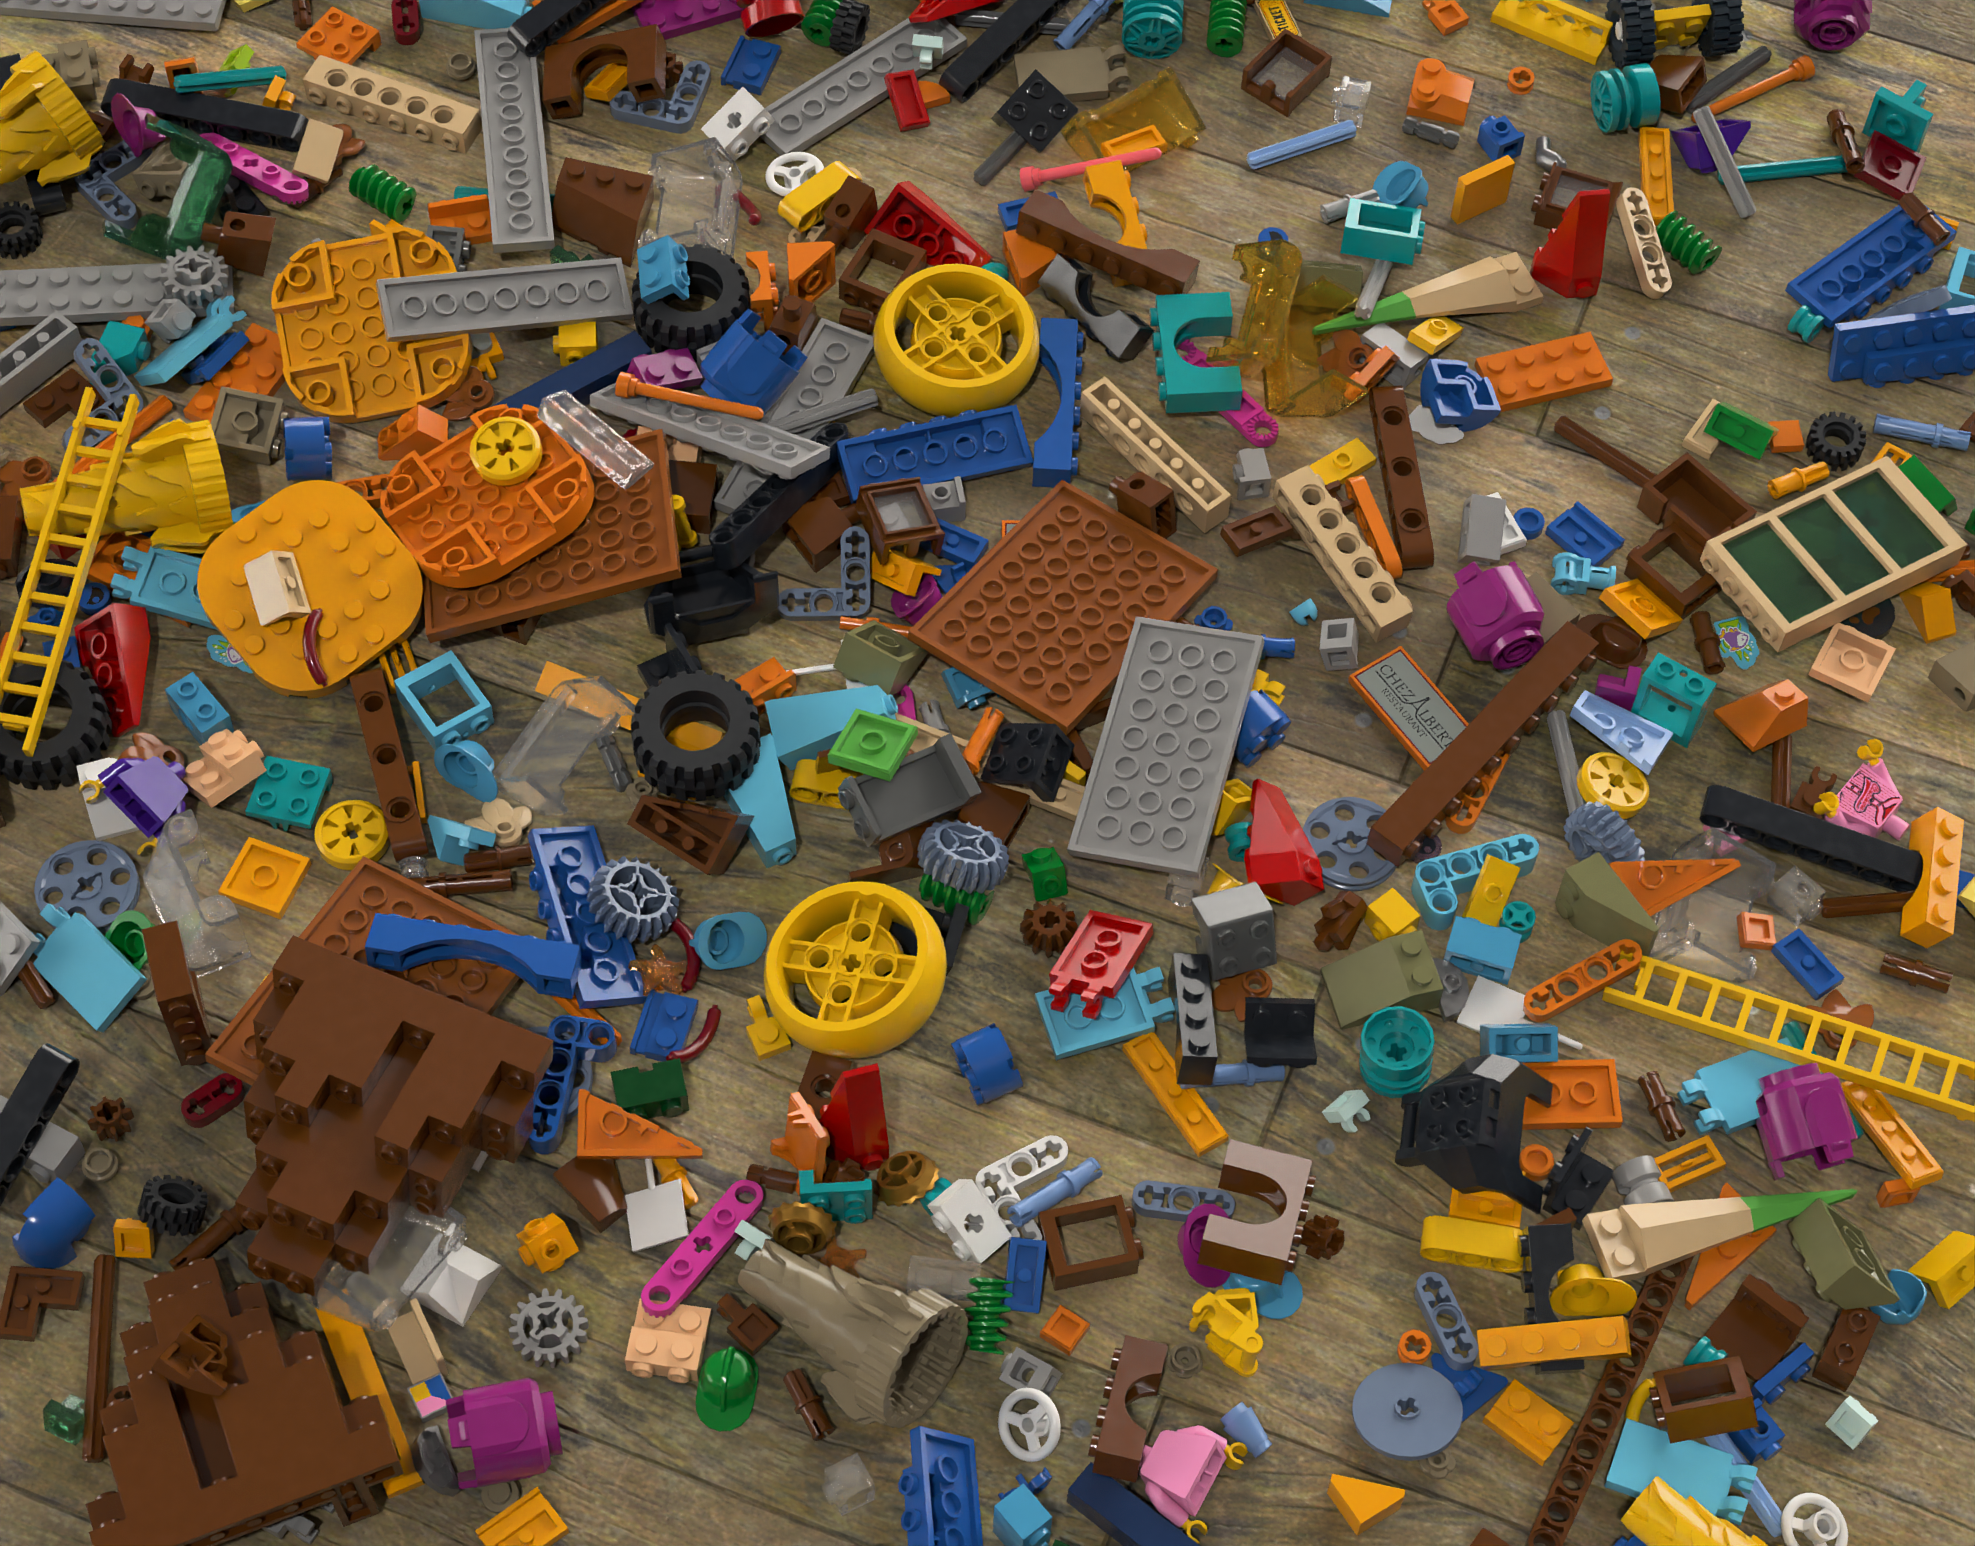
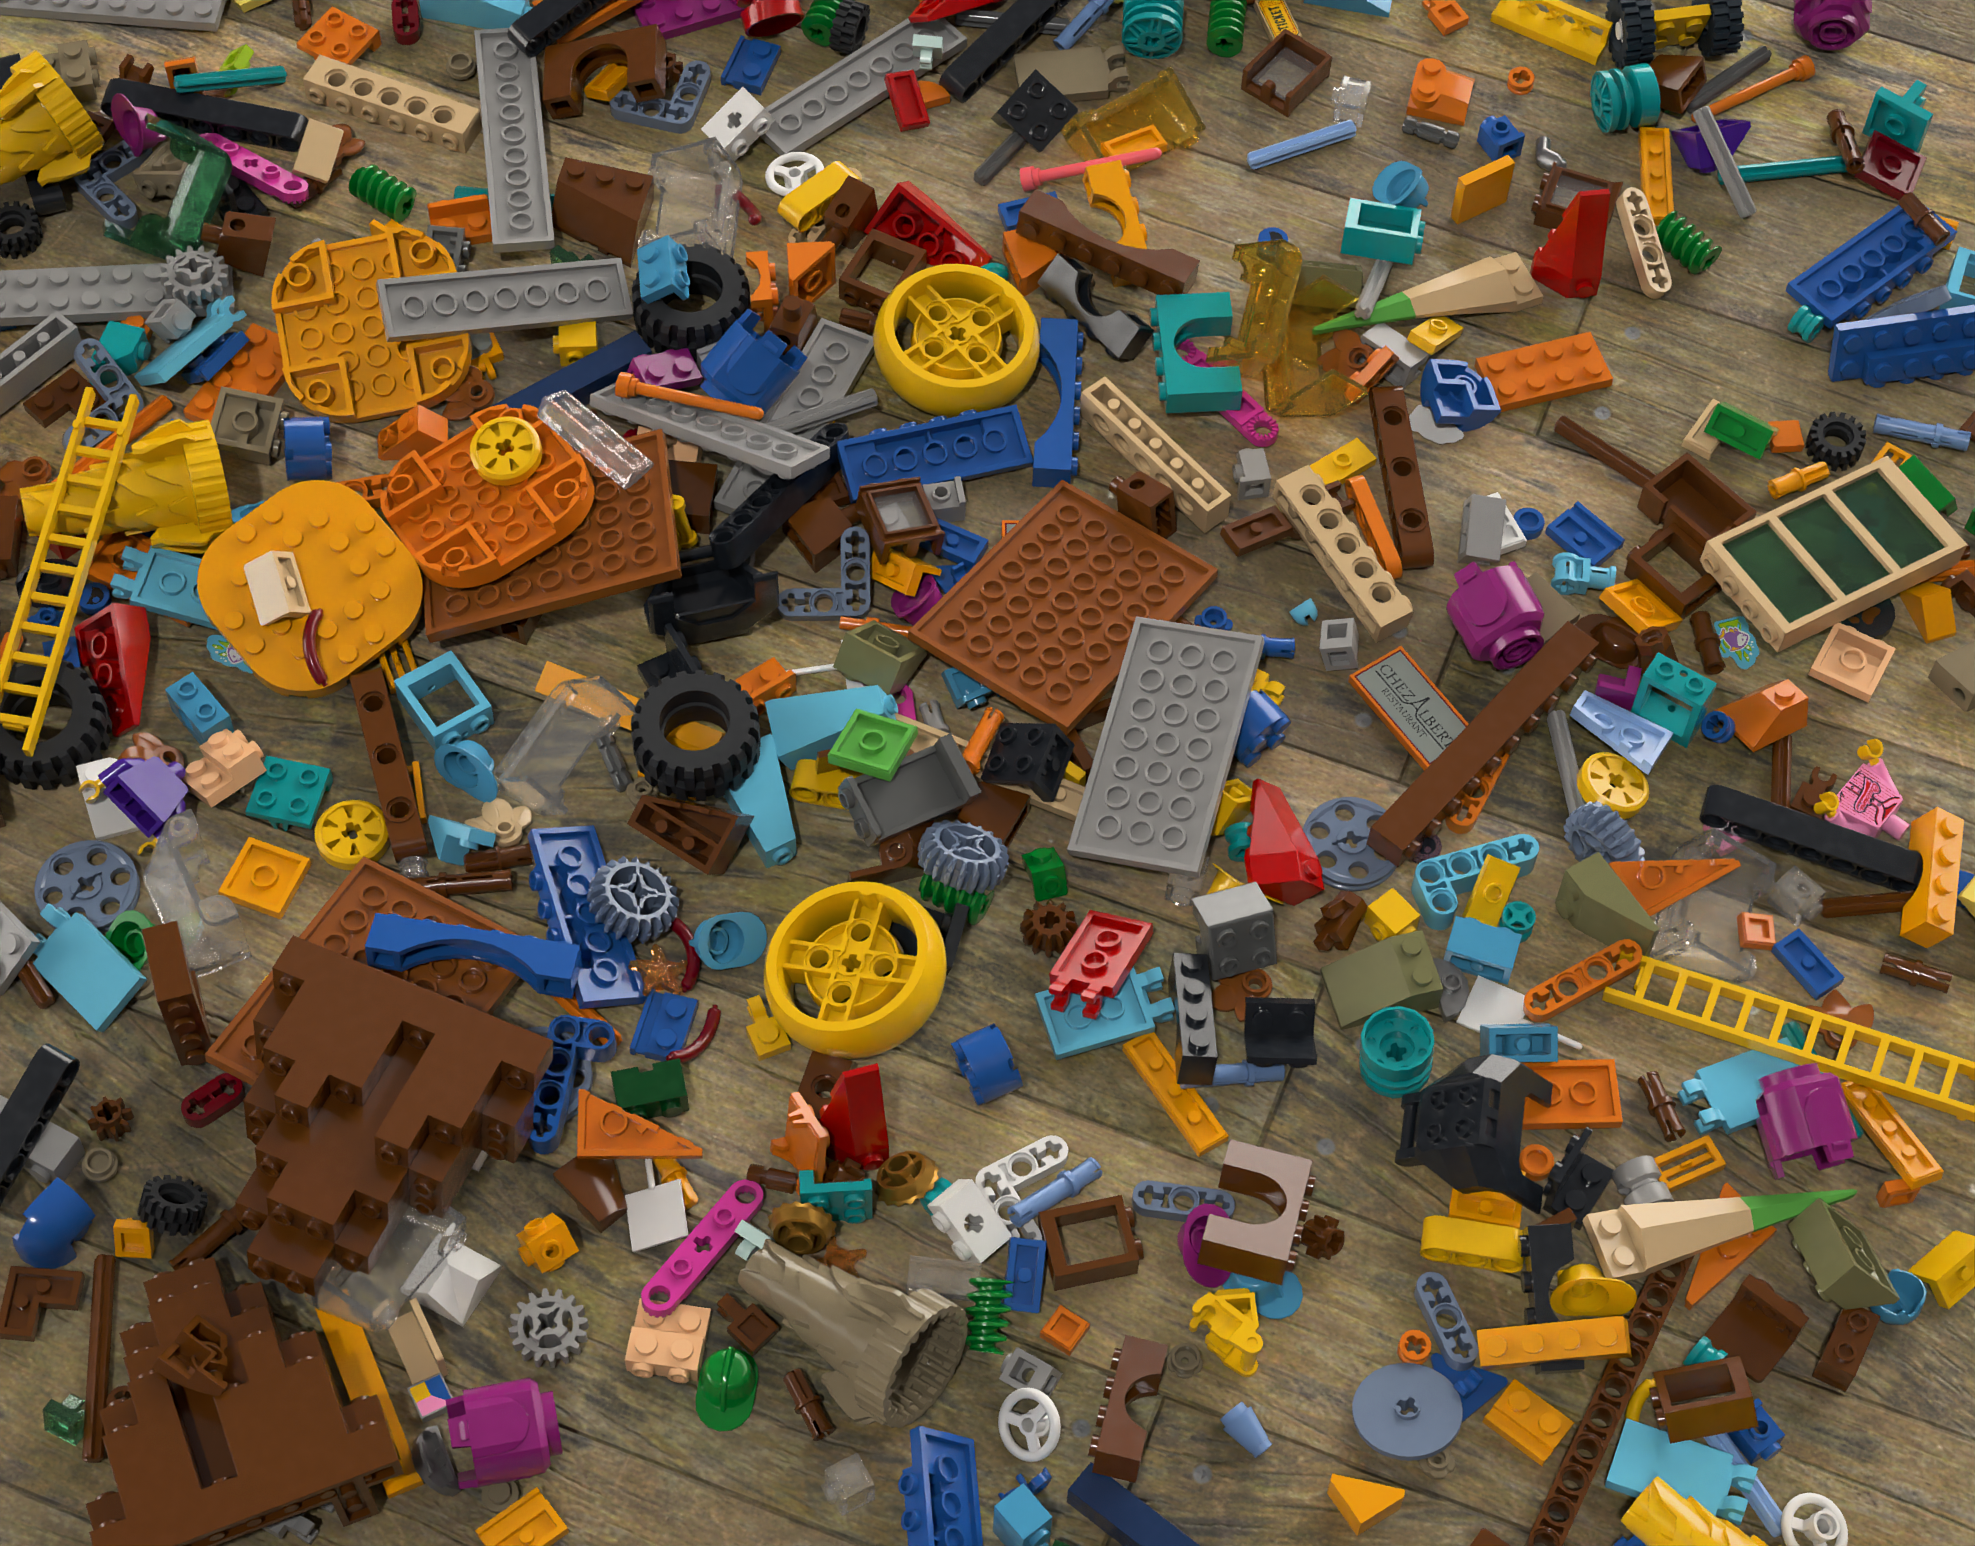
(277, 97): light orange tile -> none
(1182, 1470): bright pink torso -> none
(1339, 208): light grey axle -> none
(1347, 1106): light aqua tile -> none
(1652, 641): none -> reddish brown rock
(1711, 720): none -> blue bush
(1793, 1368): blue plate -> none
(1851, 1422): light aqua tile -> none

